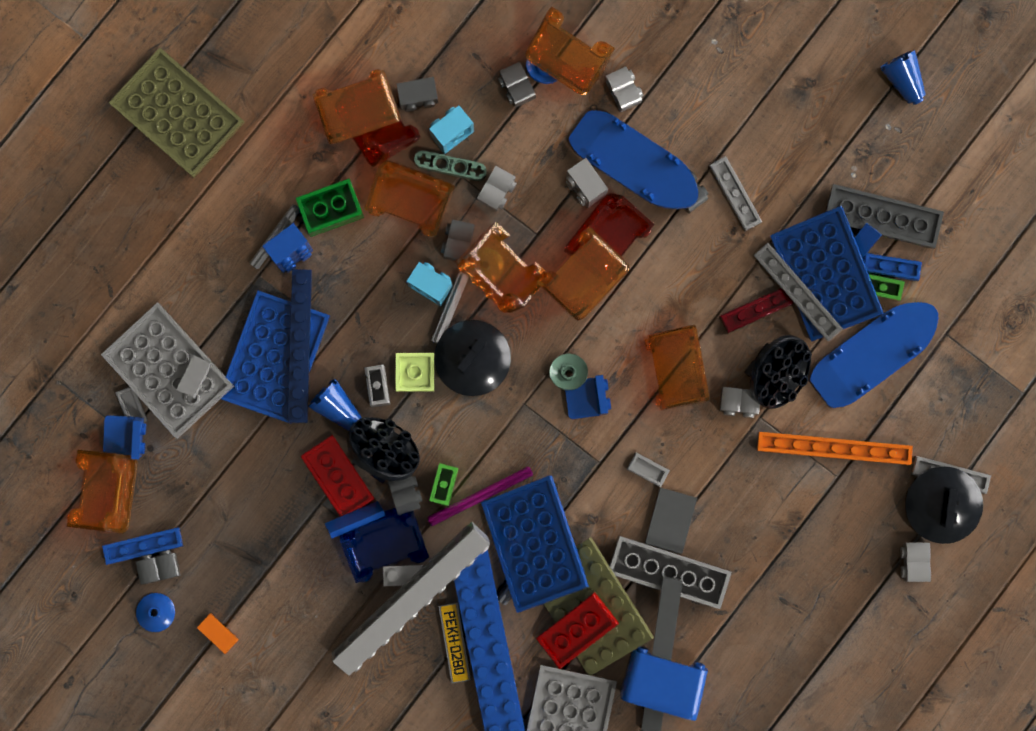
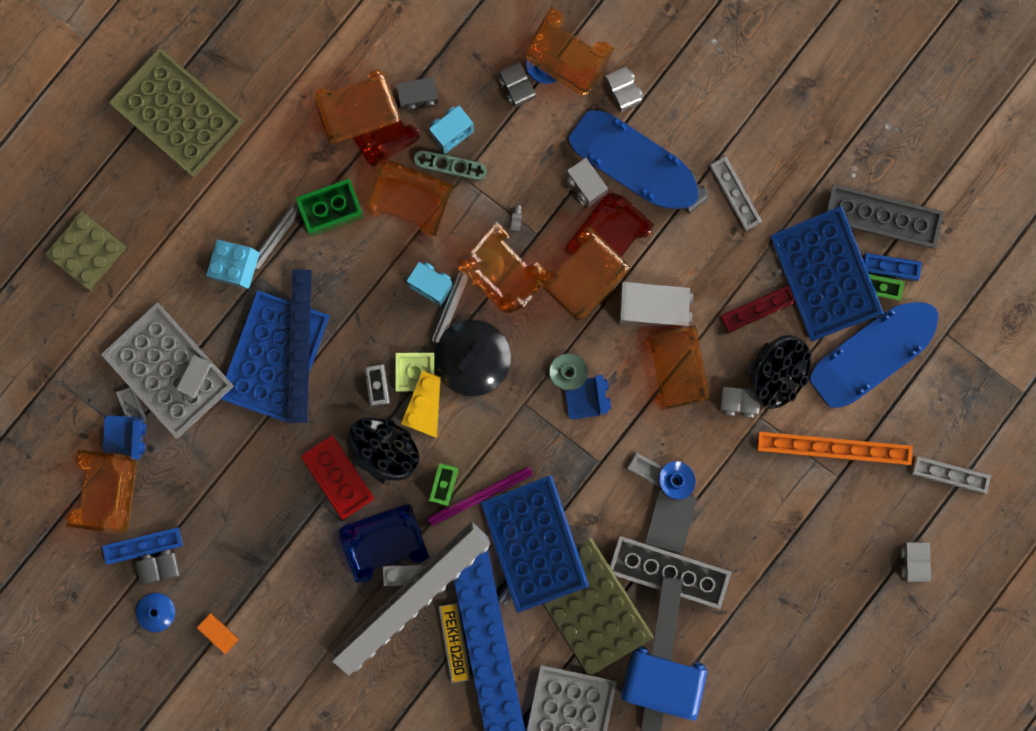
(86, 250): none -> olive plate
(233, 264): none -> medium azure brick
(288, 248): blue brick -> none
(335, 405): blue cone -> none
(354, 519): blue tile -> none
(405, 495): dark grey brick -> none
(424, 405): none -> yellow wing
(458, 240): dark grey brick -> none
(496, 189): light grey brick -> none
(516, 219): none -> light grey piece
(577, 630): red tile -> none
(654, 305): none -> light grey slope
(685, 480): none -> blue dish
(798, 292): light grey tile -> none
(866, 239): blue tile -> none
(906, 76): blue cone -> none
(943, 505): black bracket -> none

